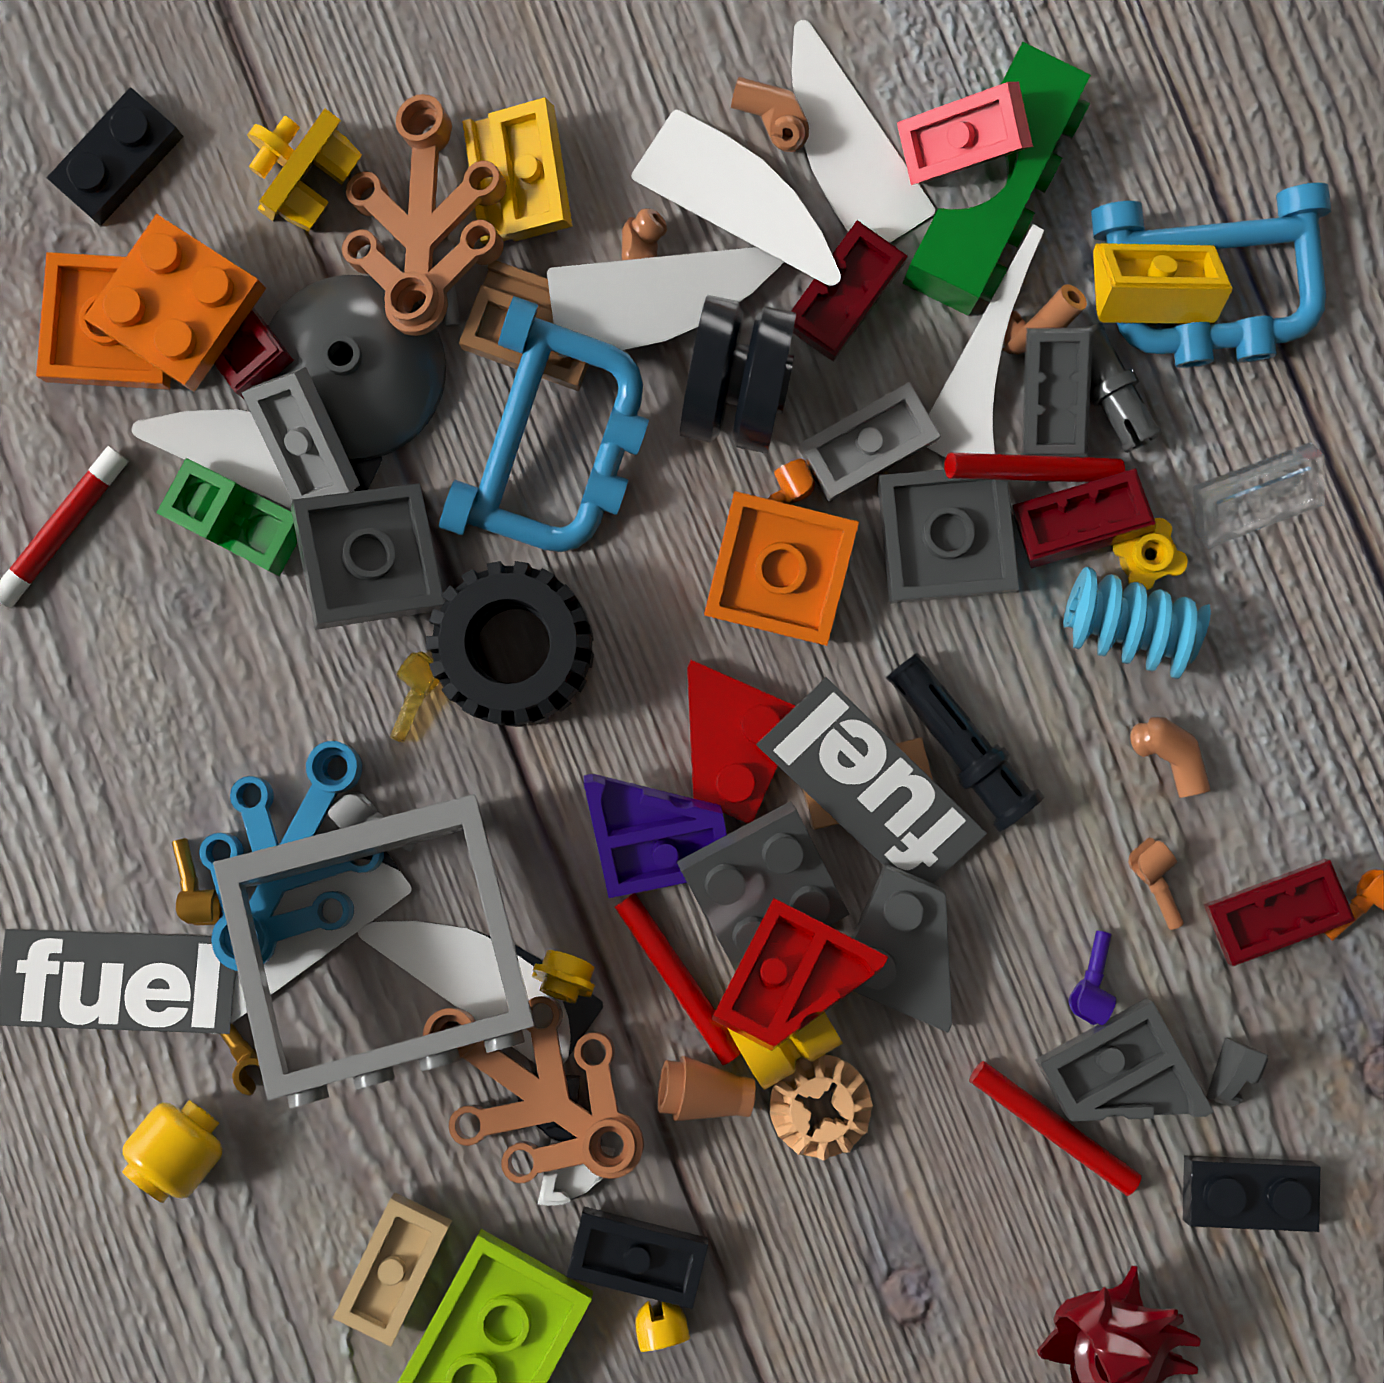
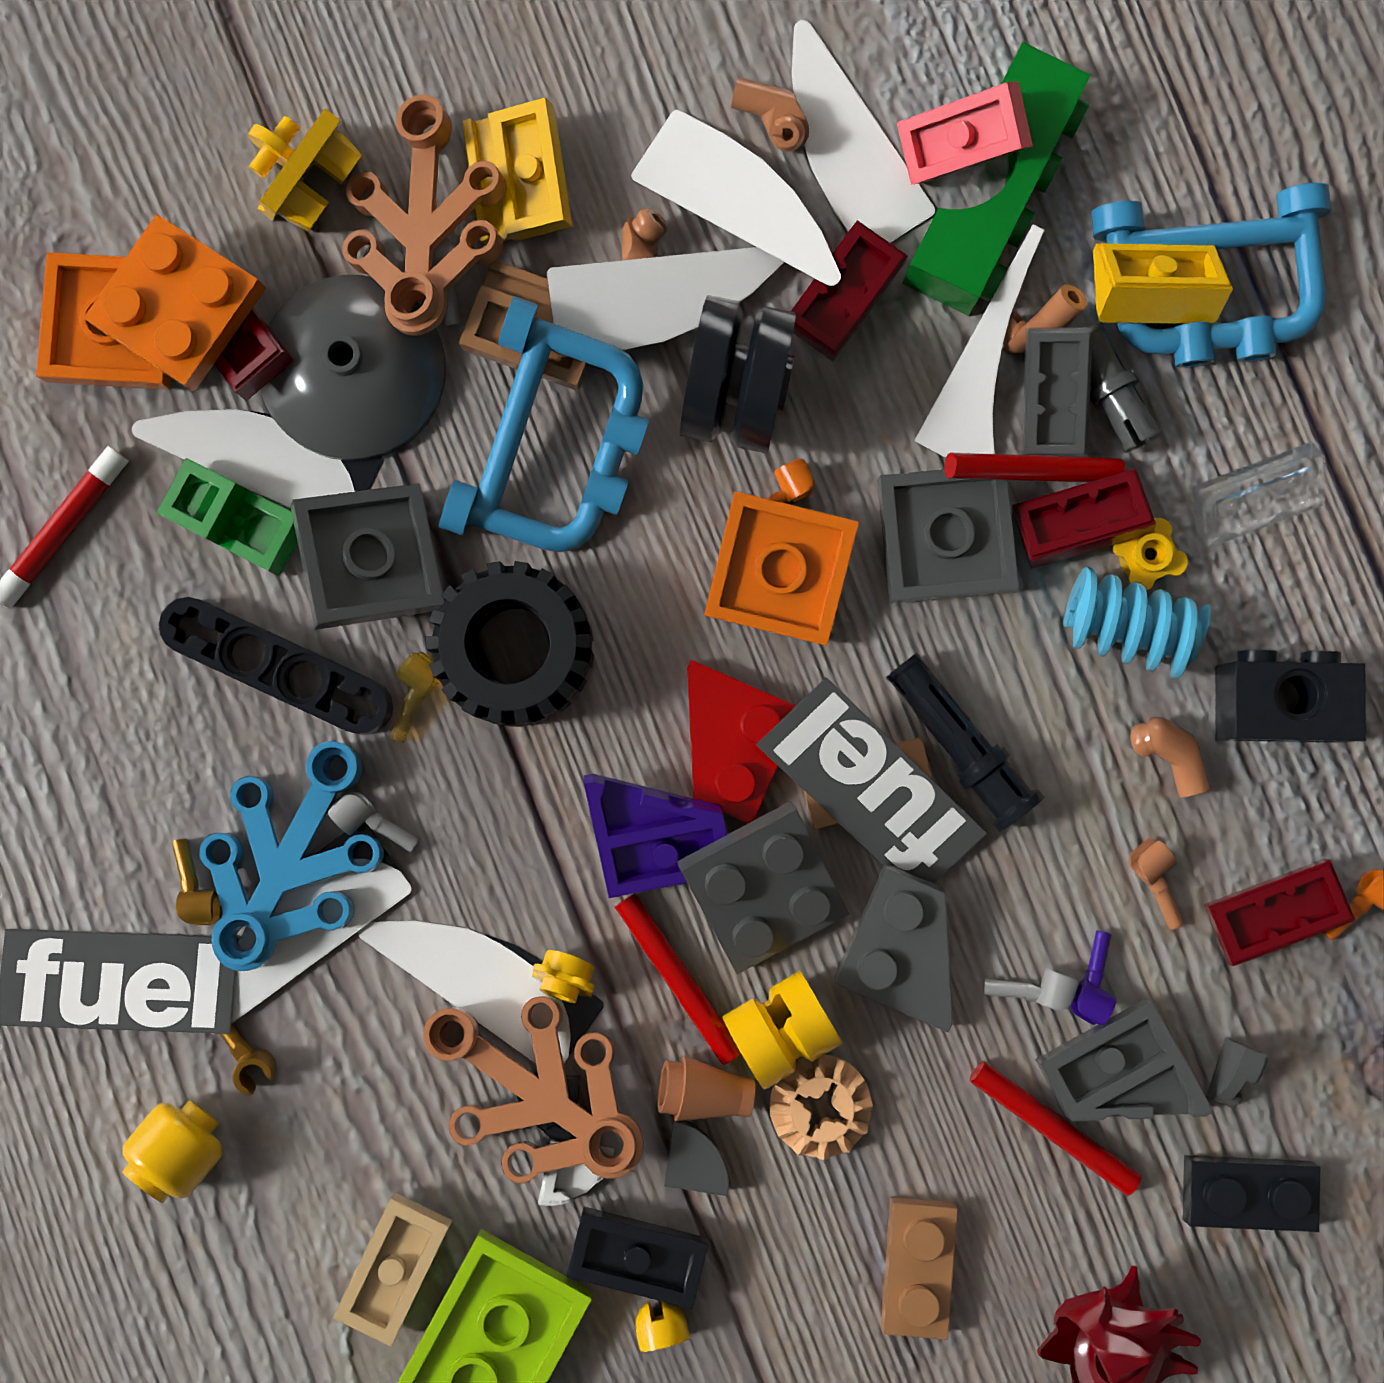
(115, 156): black plate -> none
(278, 662): none -> black beam
(300, 436): light grey plate -> none
(342, 846): light grey window -> none
(695, 1161): none -> dark grey tile
(792, 976): red wing -> none
(869, 442): light grey plate -> none
(919, 1268): none -> medium nougat plate
(1055, 990): none -> light grey hand
(1328, 706): none -> black brick

